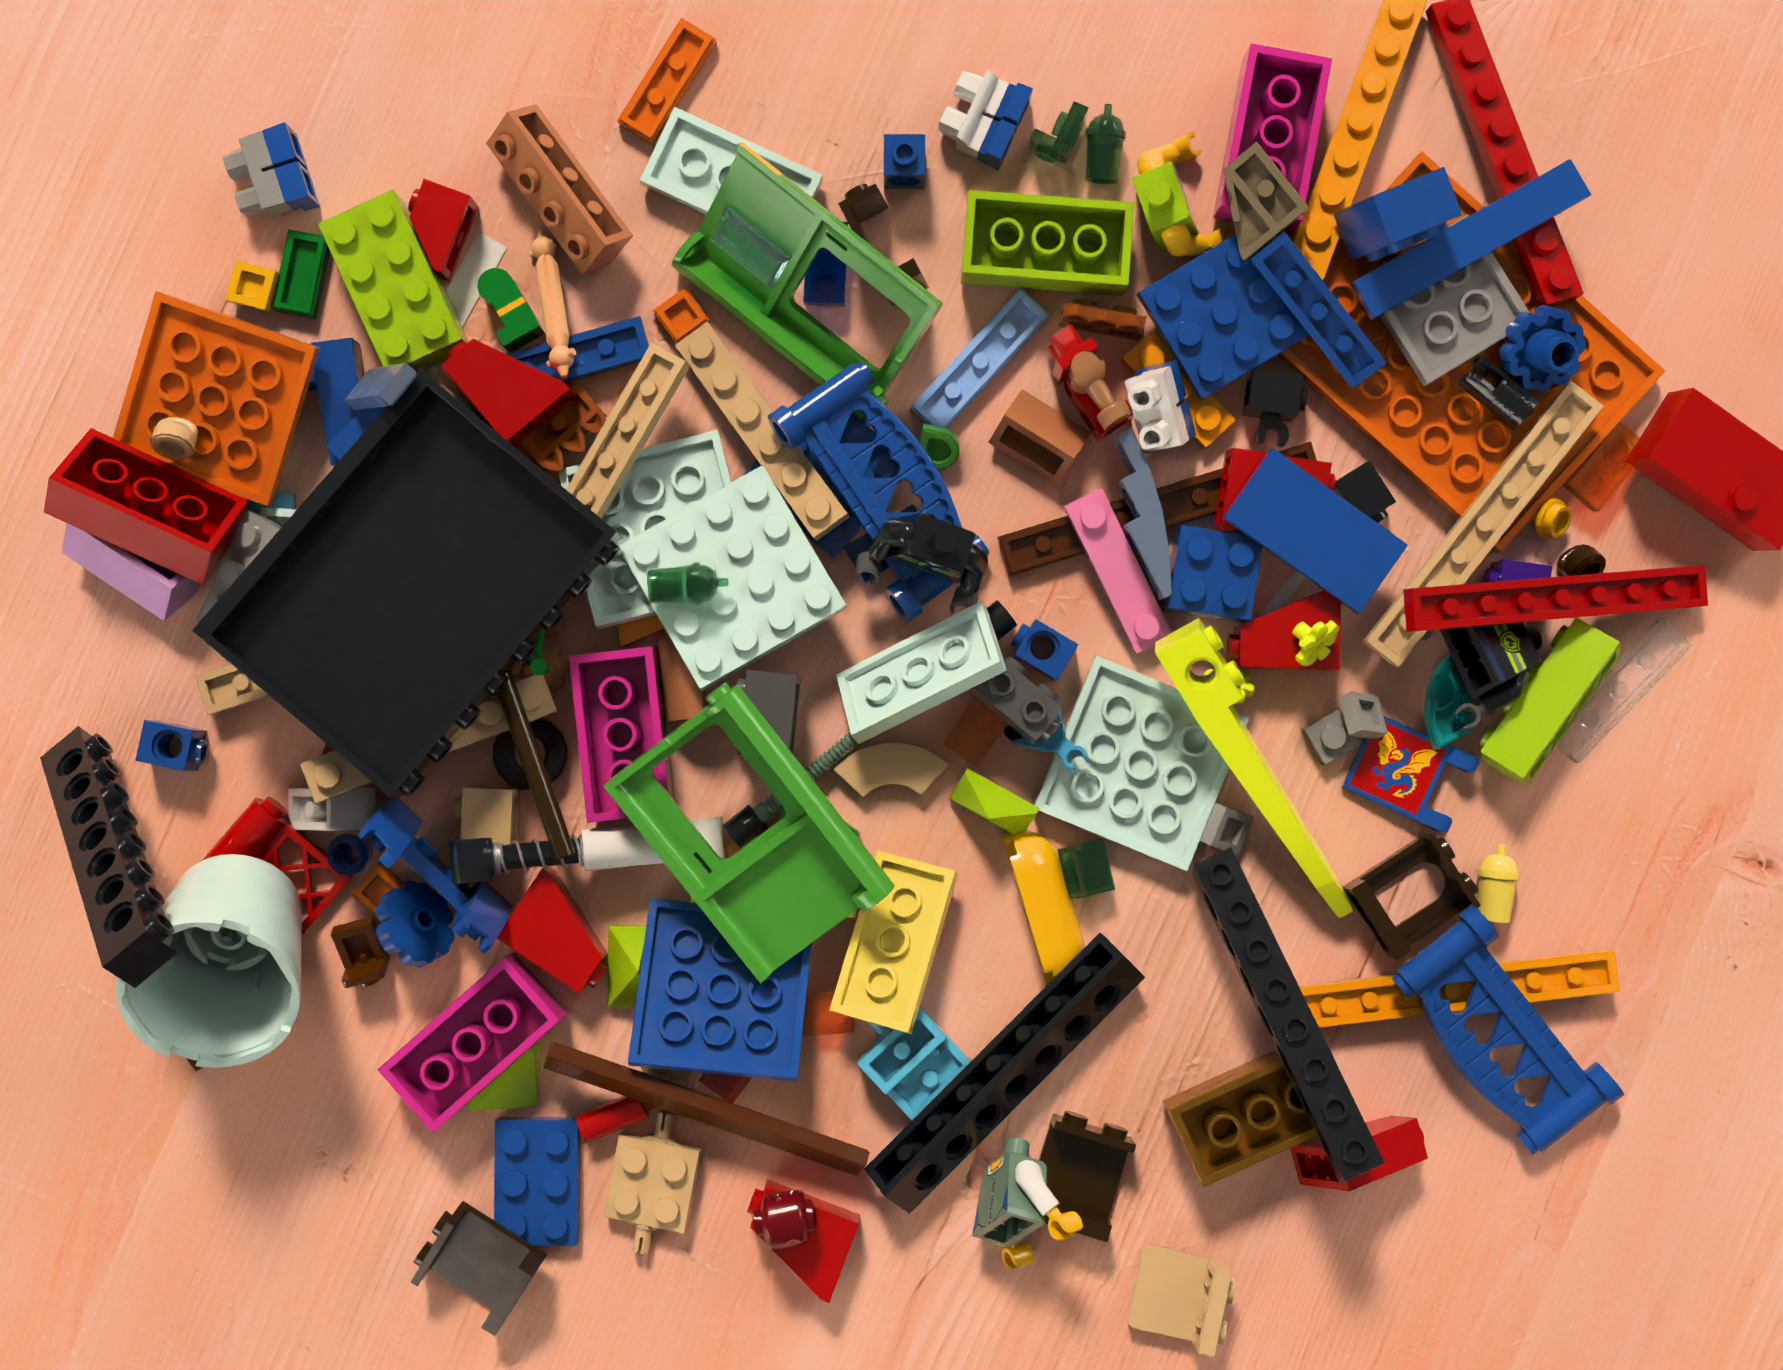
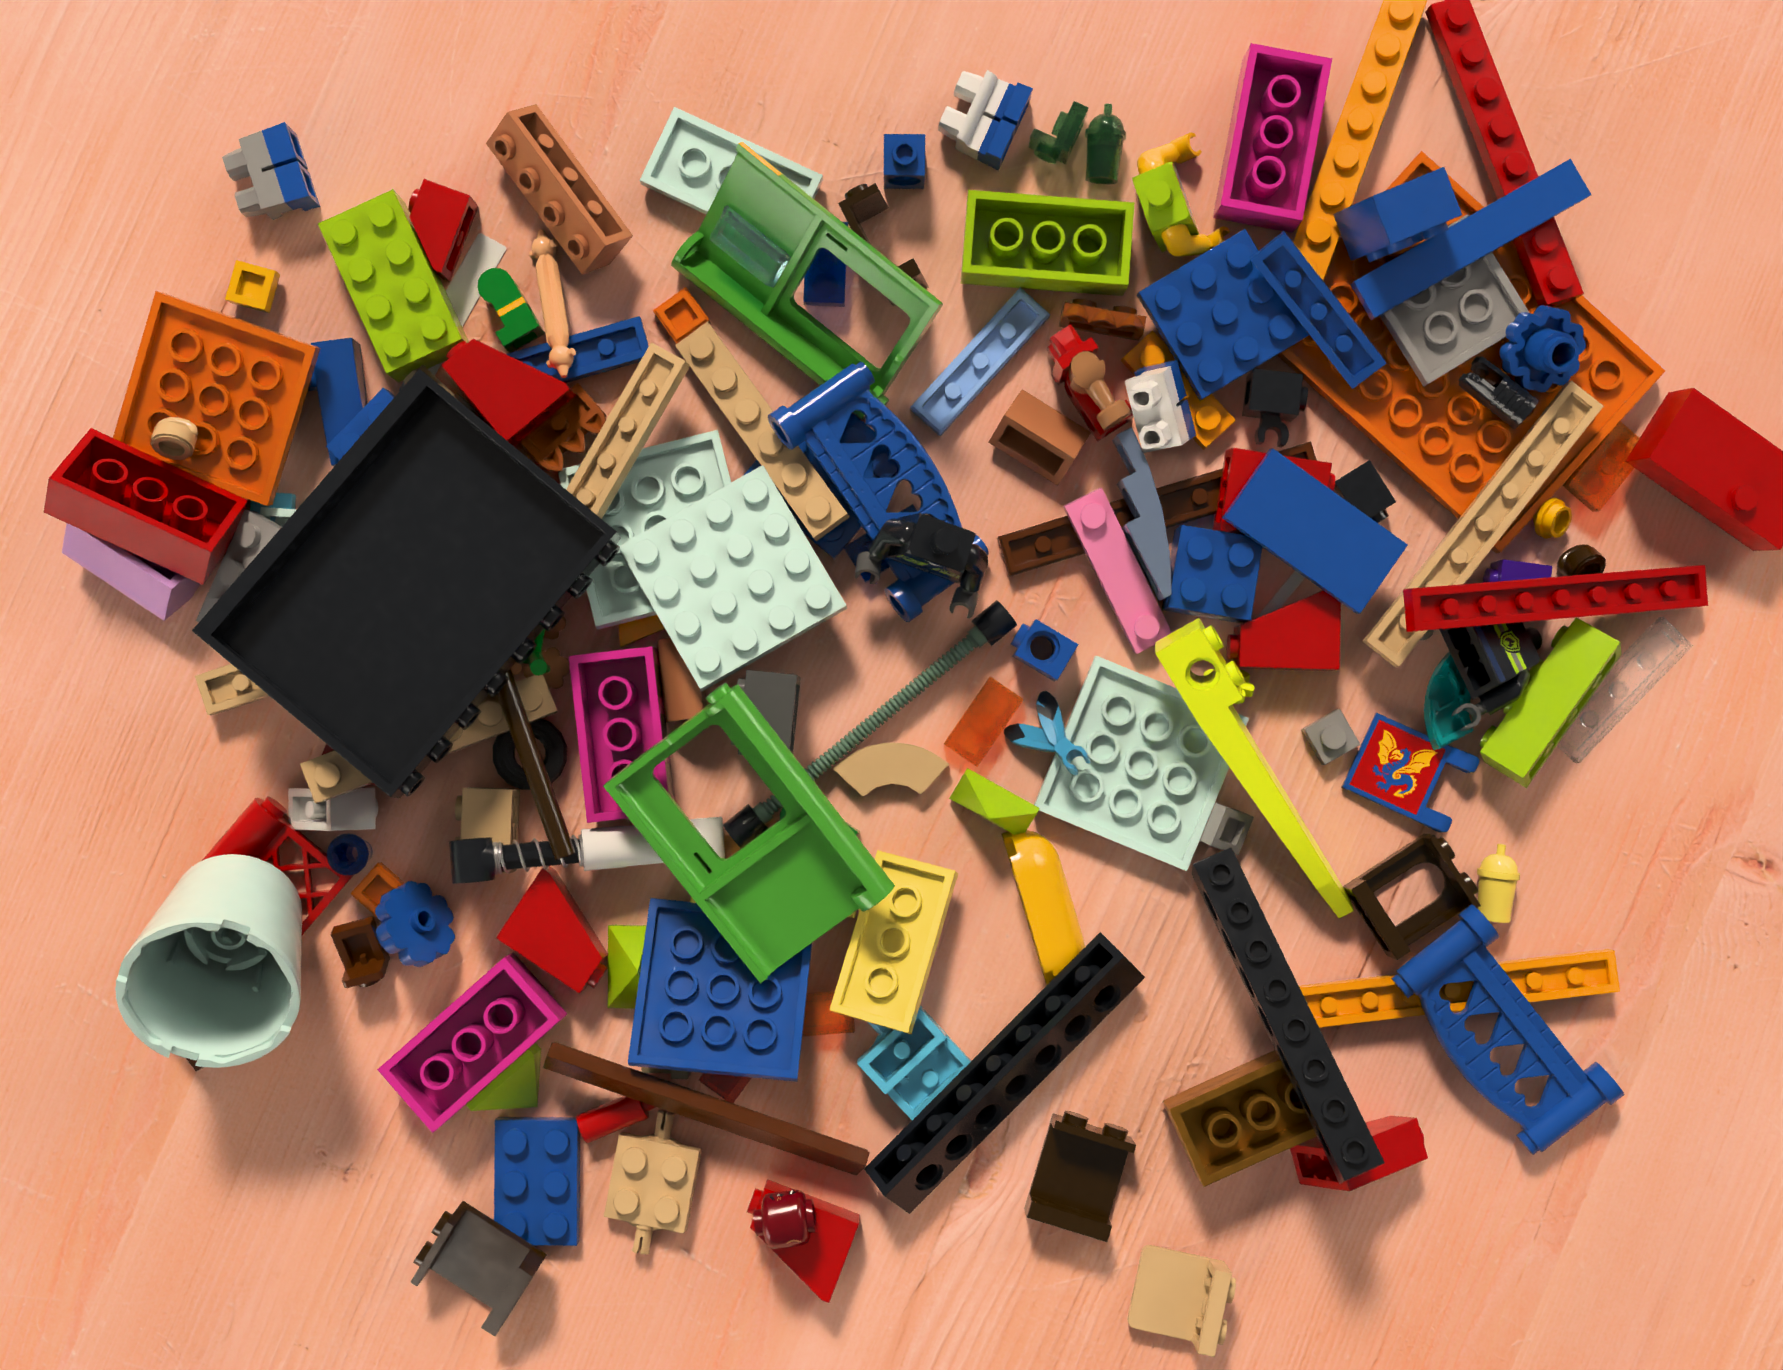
(108, 858): black brick -> none
(155, 742): blue brick -> none
(301, 274): green tile -> none
(381, 386): sand blue tile -> none
(479, 910): blue wedge -> none
(667, 81): orange tile -> none
(682, 584): clear green piece -> none
(920, 672): light aqua plate -> none
(940, 445): bright green tile -> none
(1016, 1203): torso -> none
(1020, 702): dark grey brick -> none
(1086, 868): clear green piece -> none
(1260, 200): dark tan wing -> none
(1314, 641): neon yellow plant -> none
(1363, 715): light grey plate -> none

